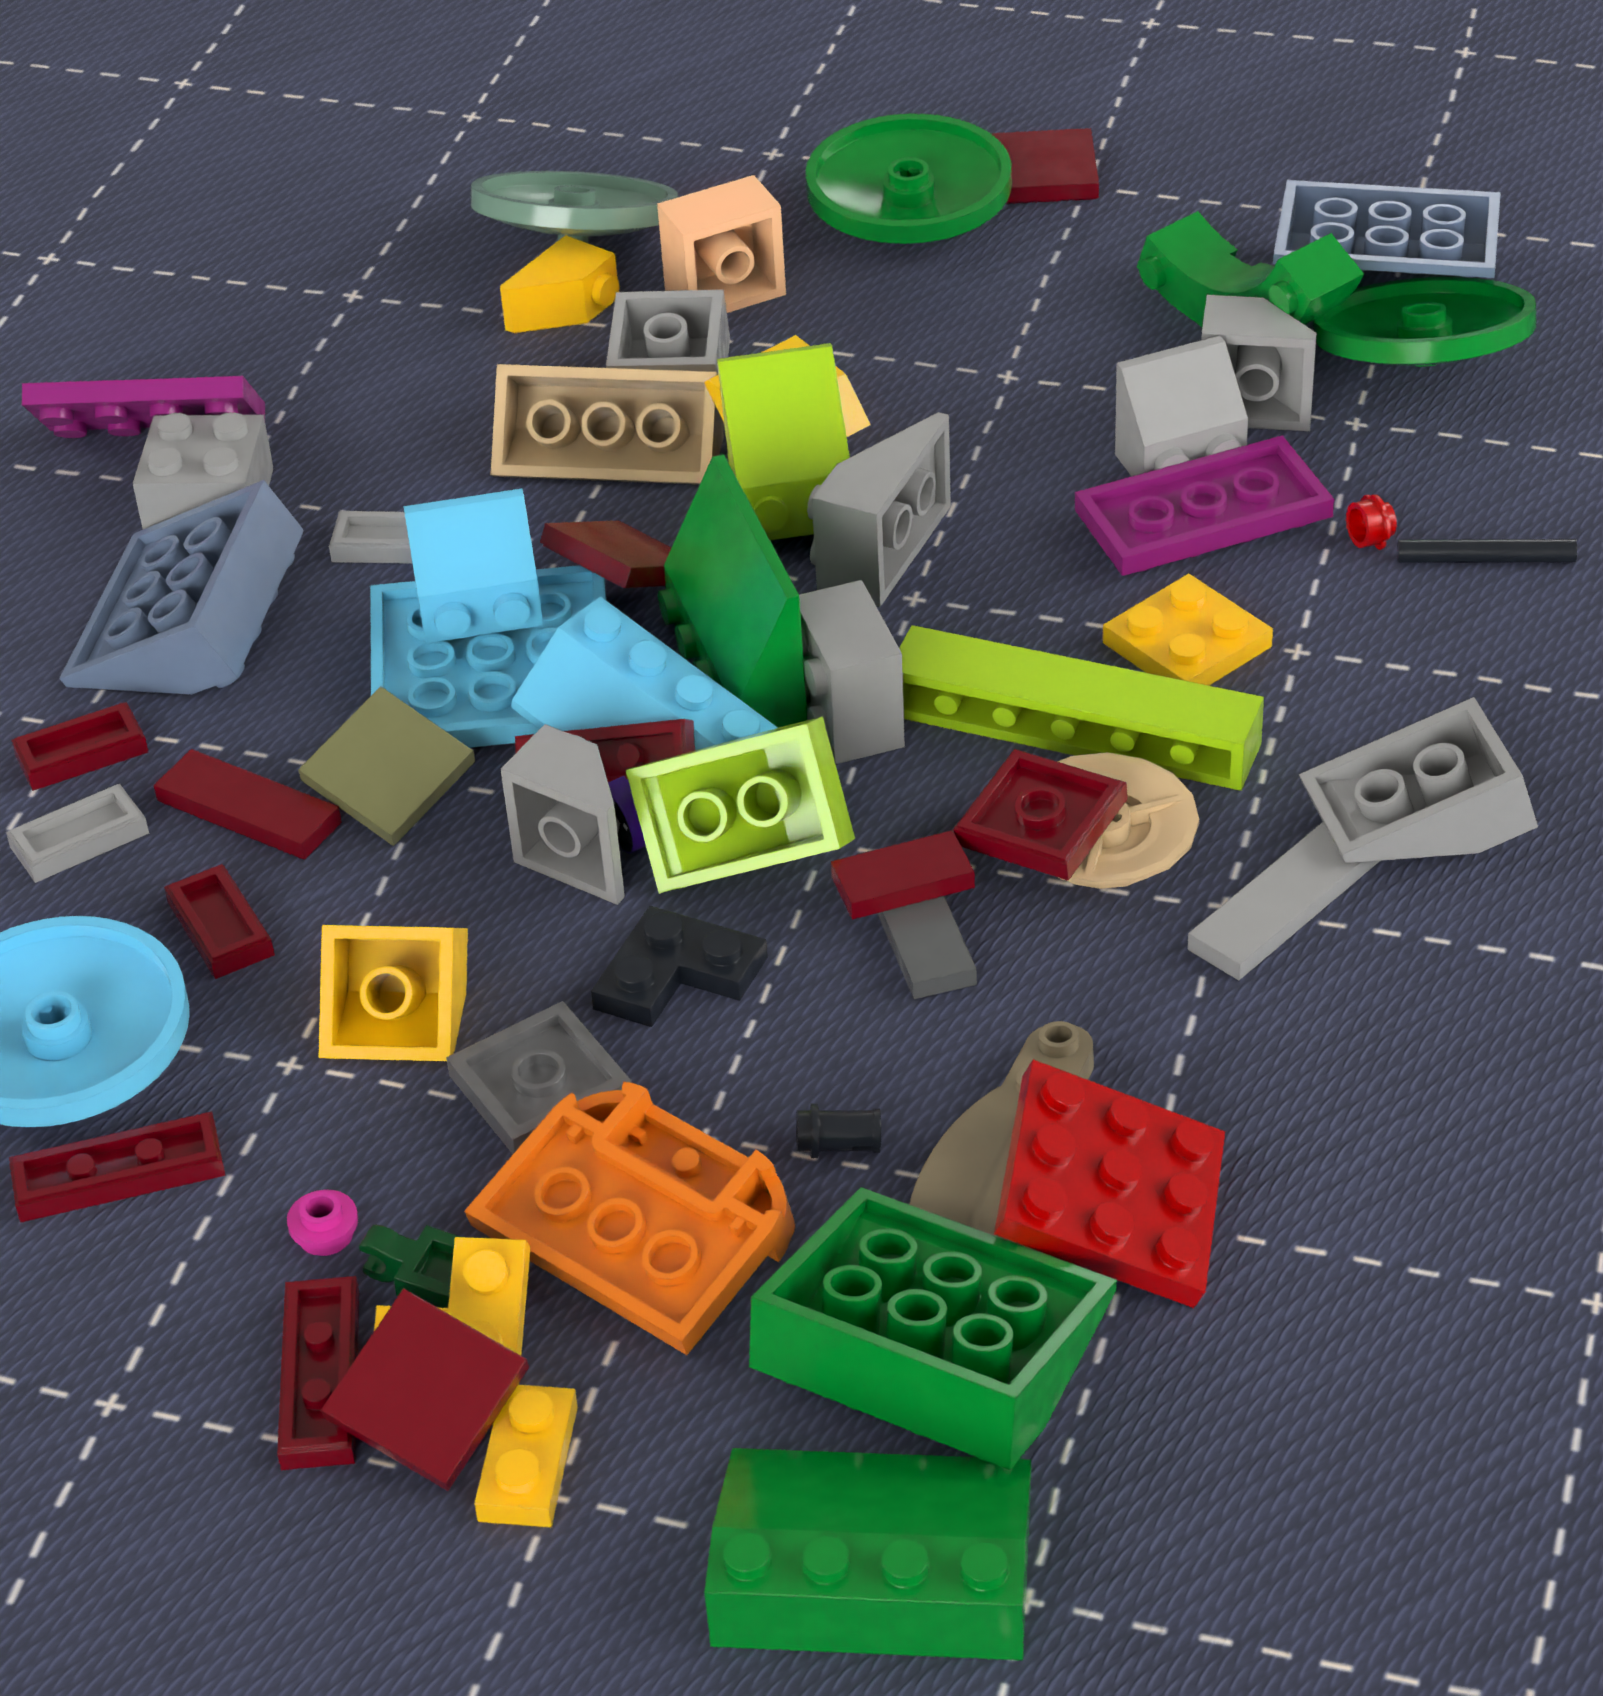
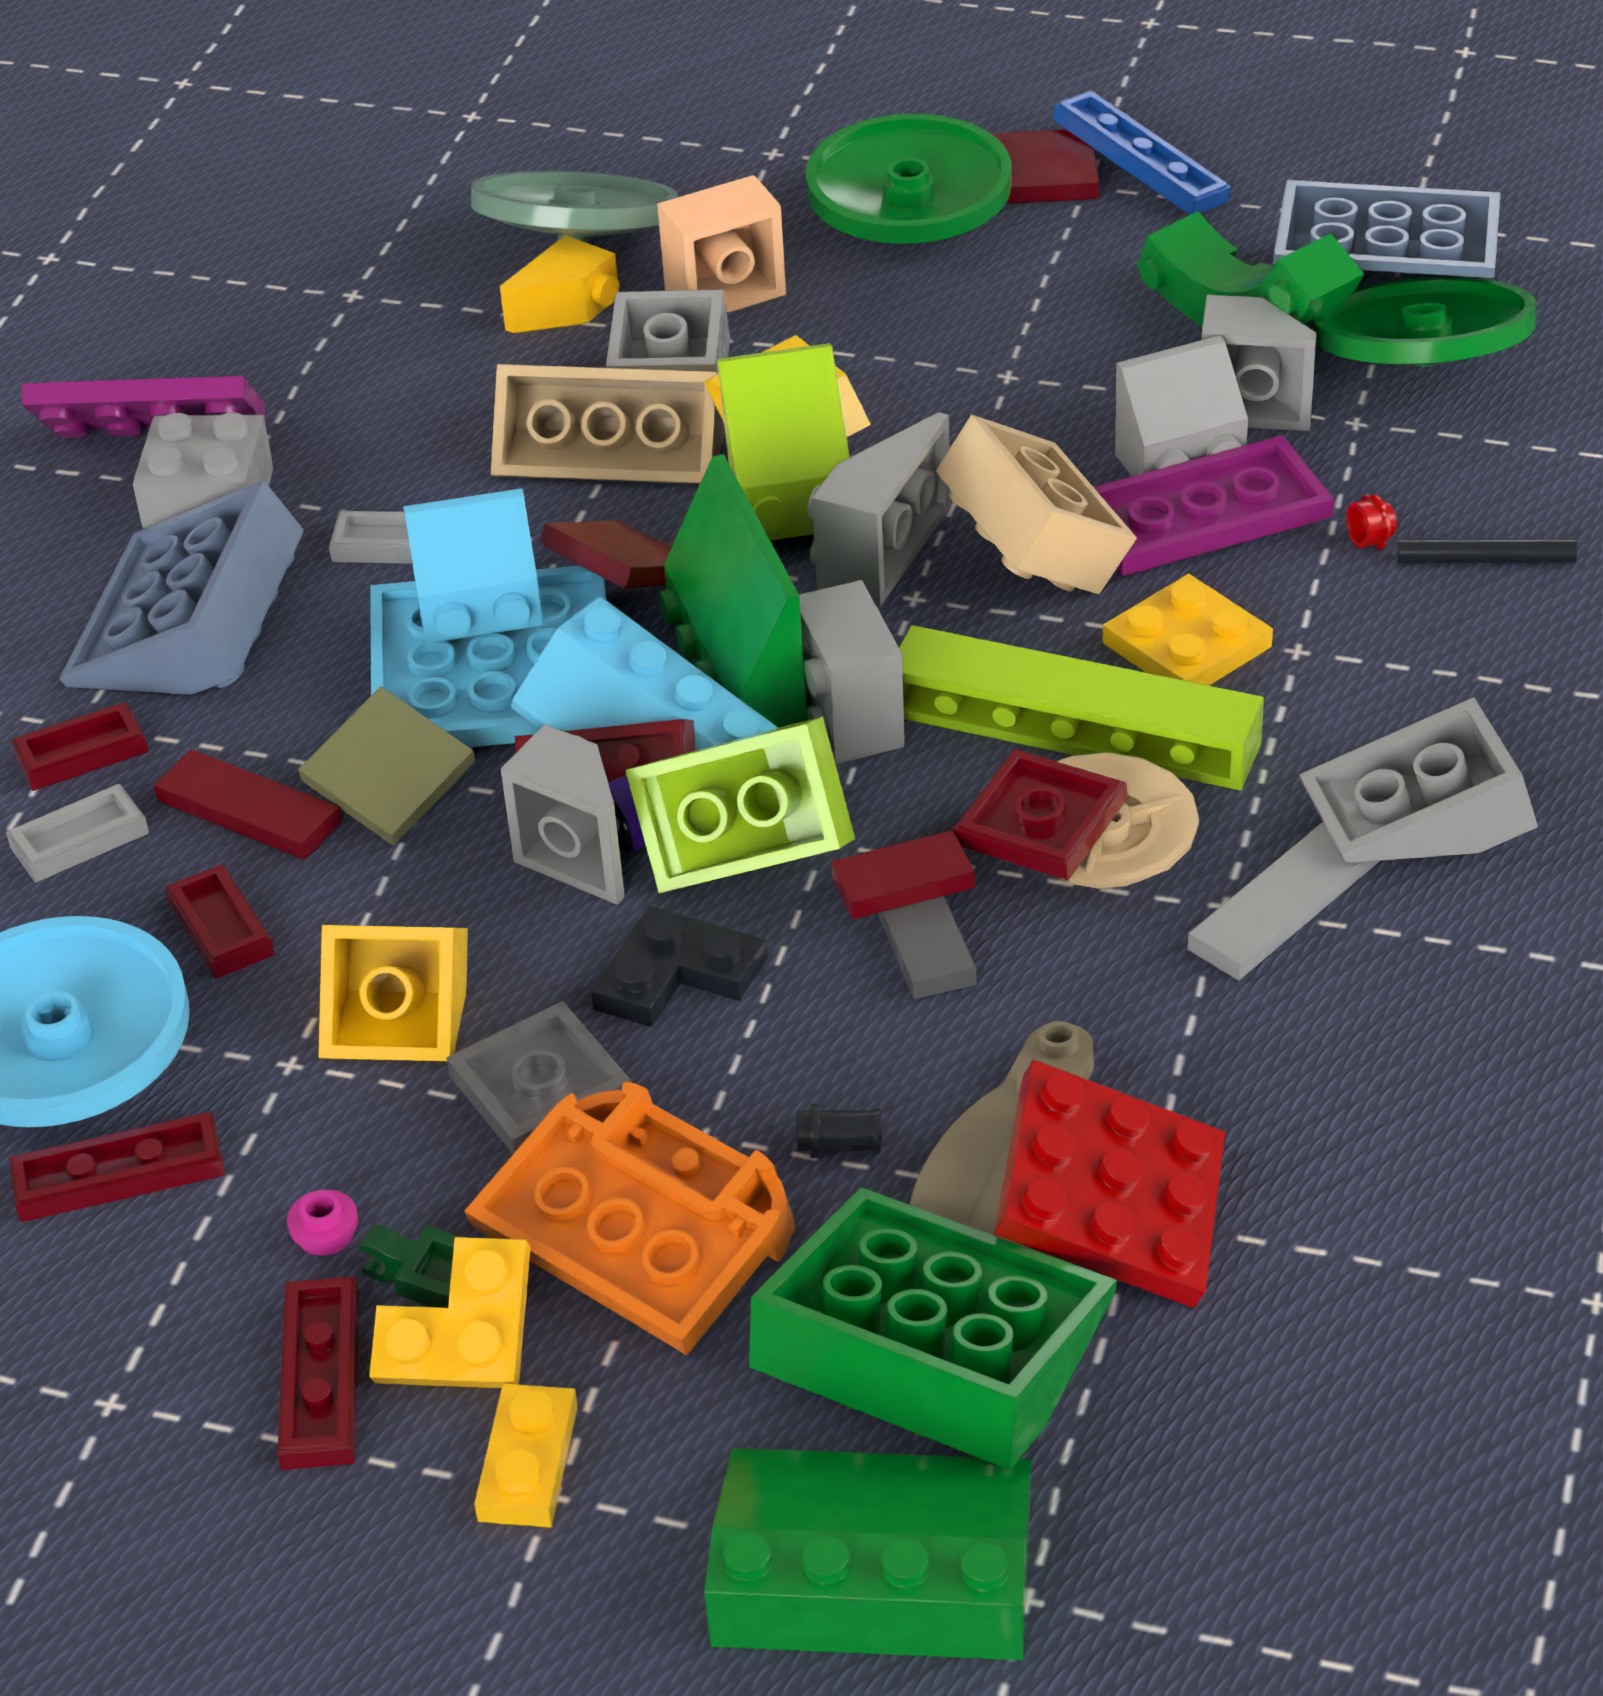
(425, 1389): dark red tile -> none
(1034, 506): none -> tan brick
(1141, 153): none -> blue tile

